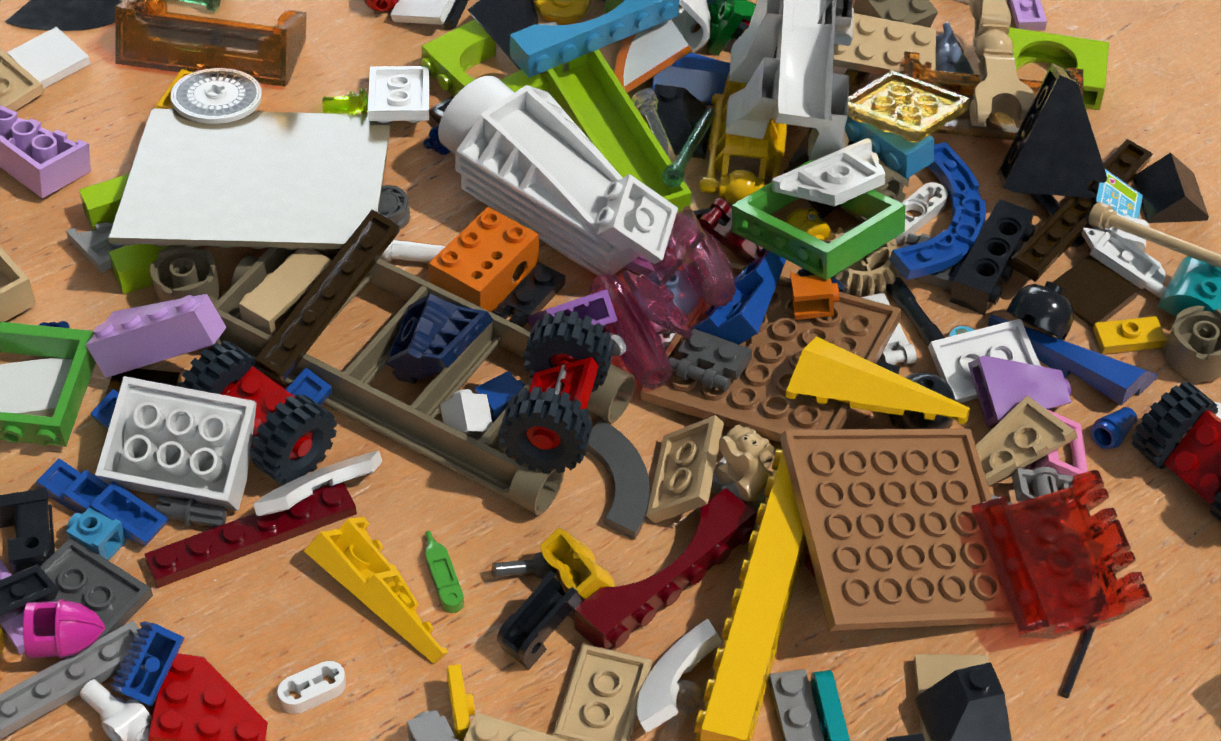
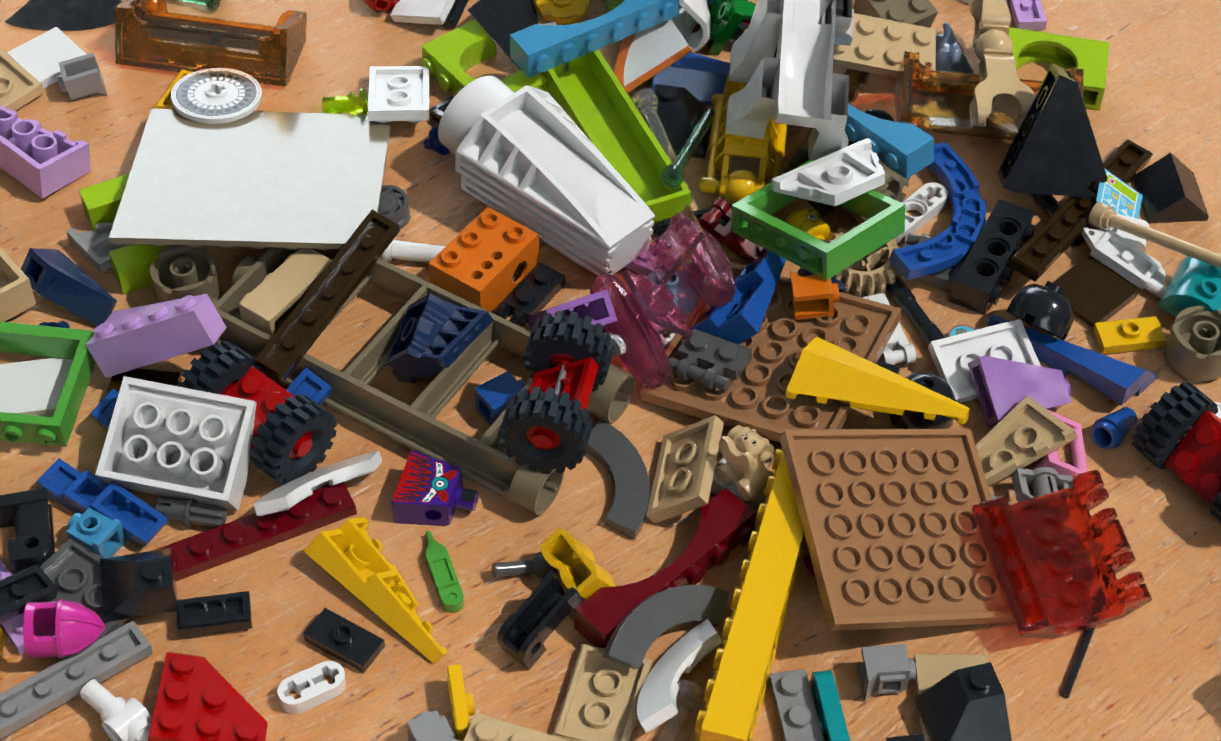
(67, 285): none -> dark blue slope
(81, 77): none -> light grey window
(138, 585): none -> black slope
(147, 663): blue brick -> none
(214, 614): none -> black plate
(344, 640): none -> black plate
(430, 492): none -> torso
(467, 413): white brick -> none
(636, 218): white plate -> none
(659, 613): none -> dark grey tile
(885, 669): none -> light grey window
(905, 106): clear yellow plate -> none

